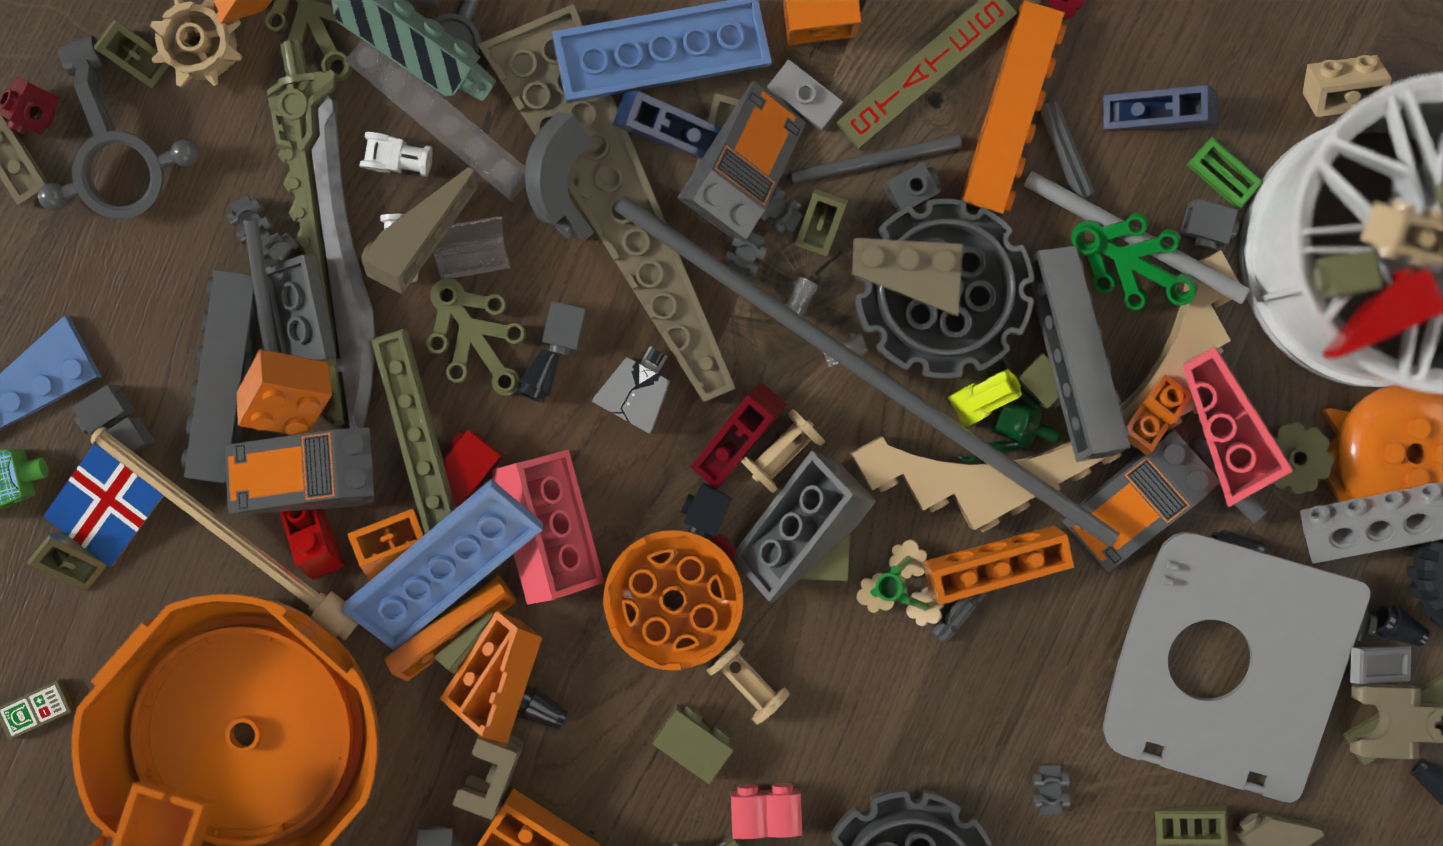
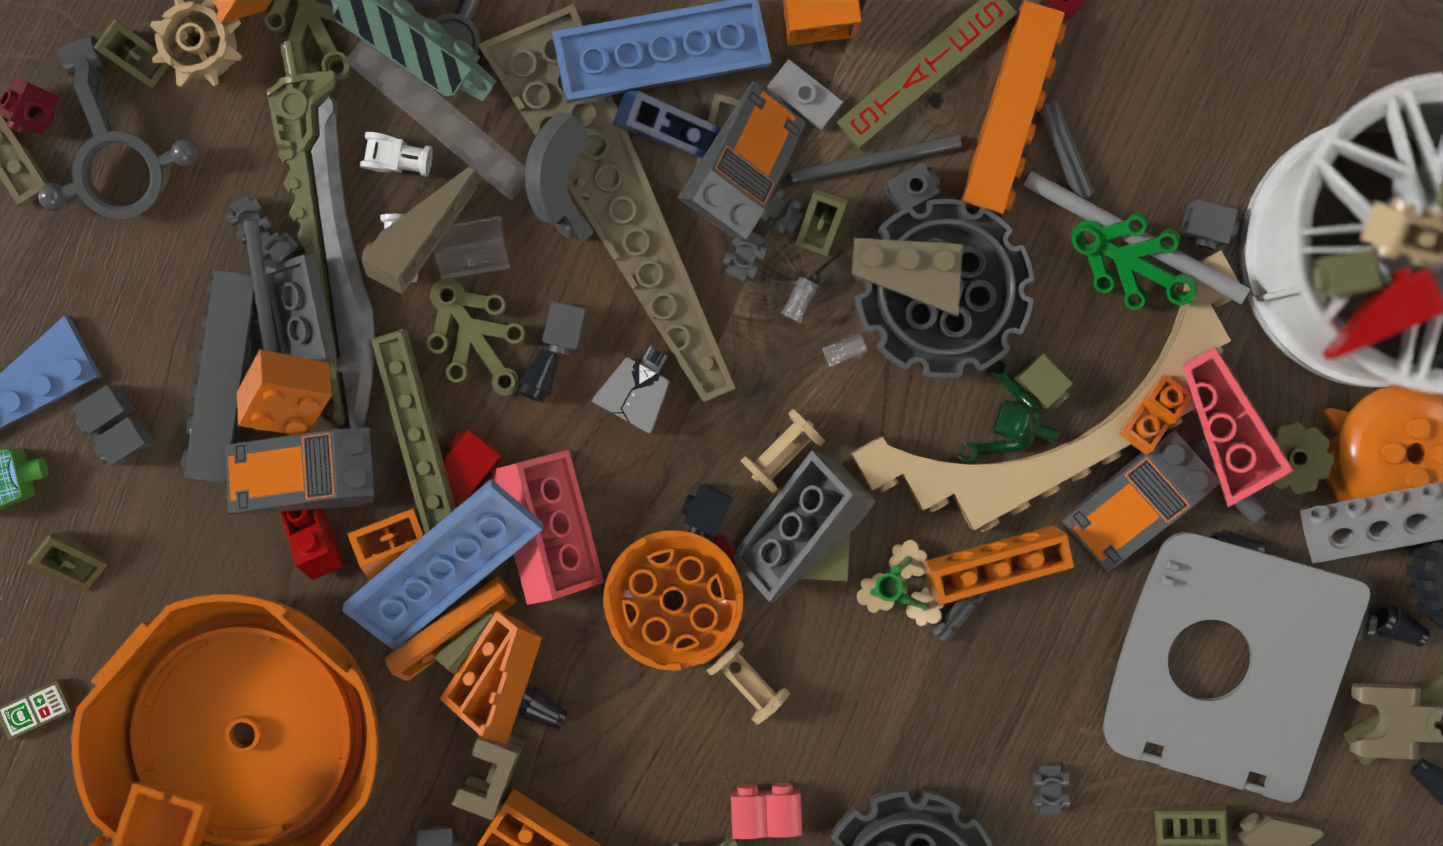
(117, 493): flag -> none
(694, 743): olive brick -> none
(739, 435): dark red slope -> none
(867, 371): dark grey piece -> none
(978, 400): neon yellow piece -> none
(1077, 355): dark grey brick -> none
(1162, 109): dark blue slope -> none
(1218, 185): bright green tile -> none
(1340, 84): tan brick -> none
(1380, 664): light grey tile -> none

